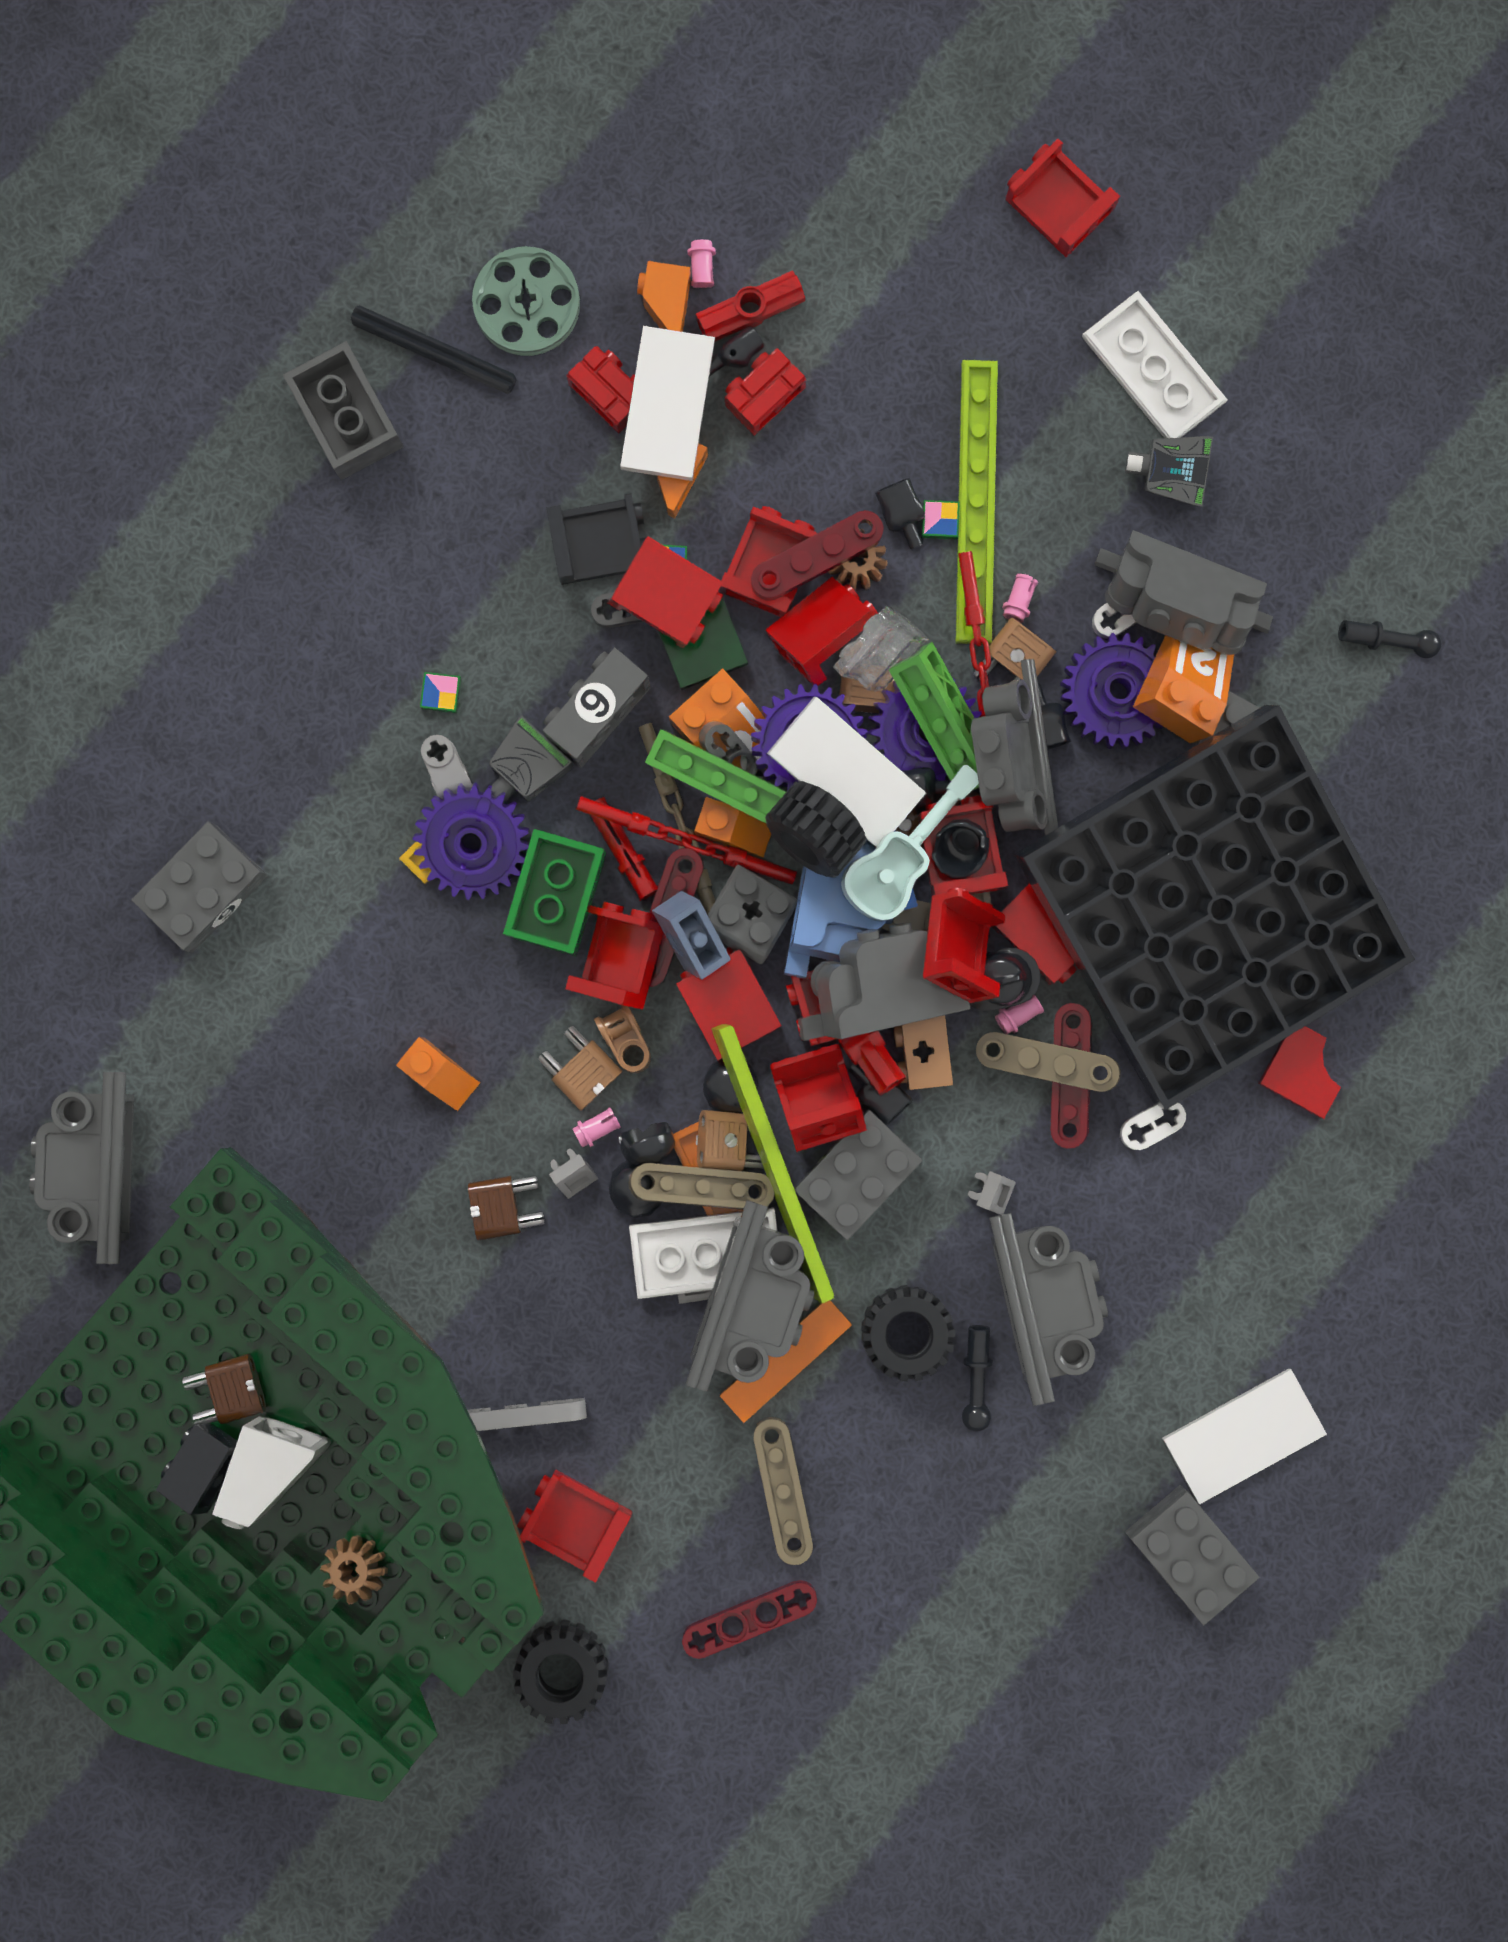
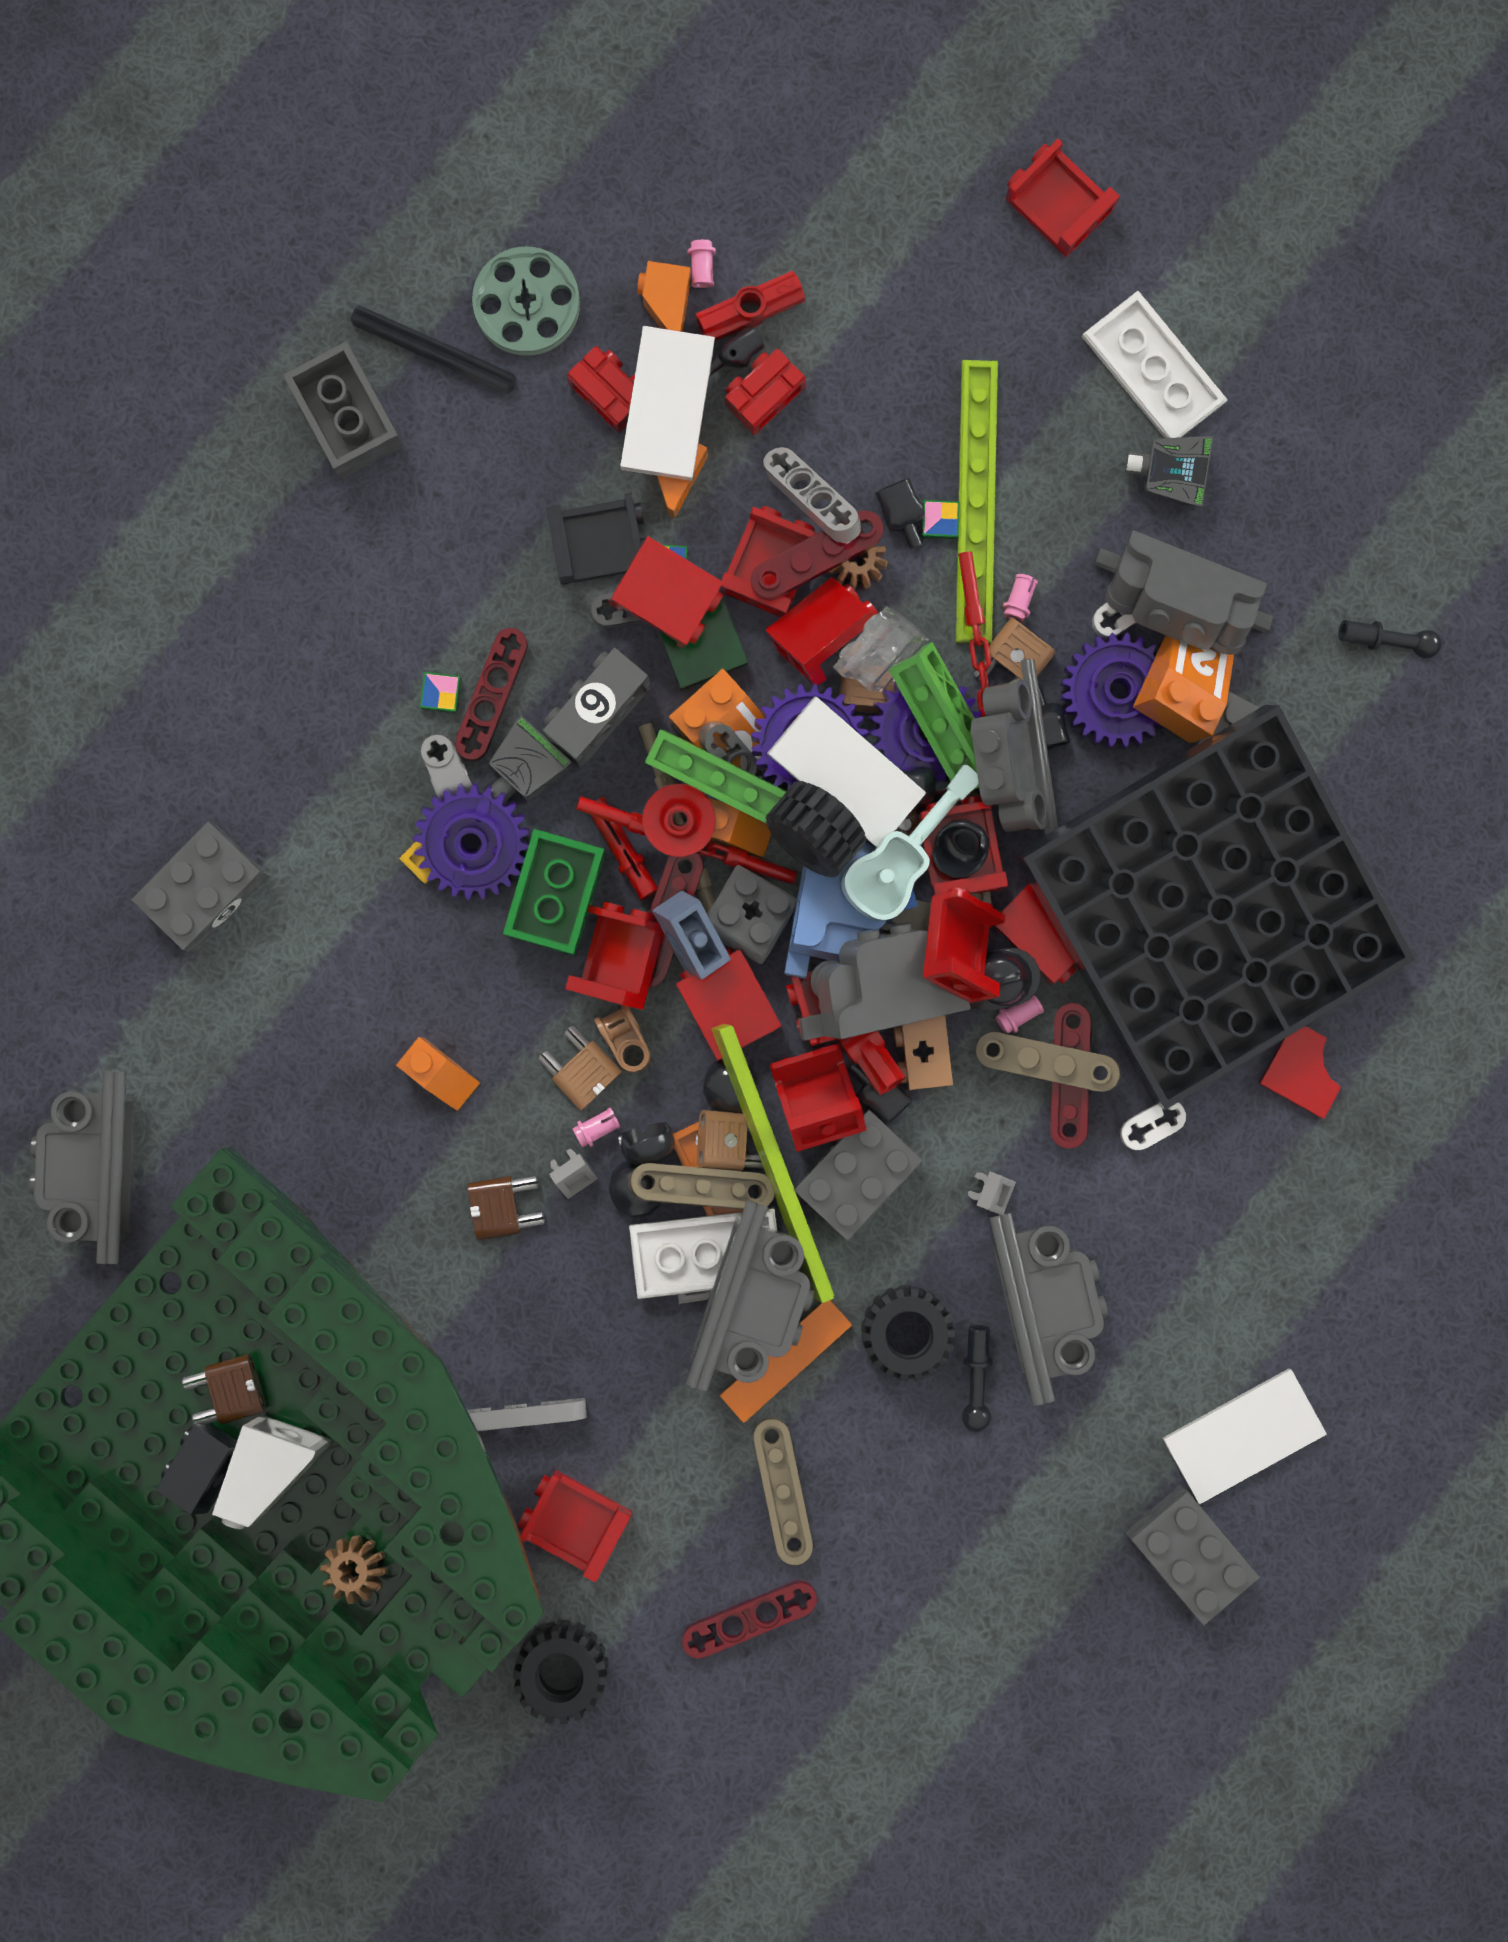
(486, 693): none -> dark red beam
(675, 838): none -> red dish
(814, 492): none -> light grey beam

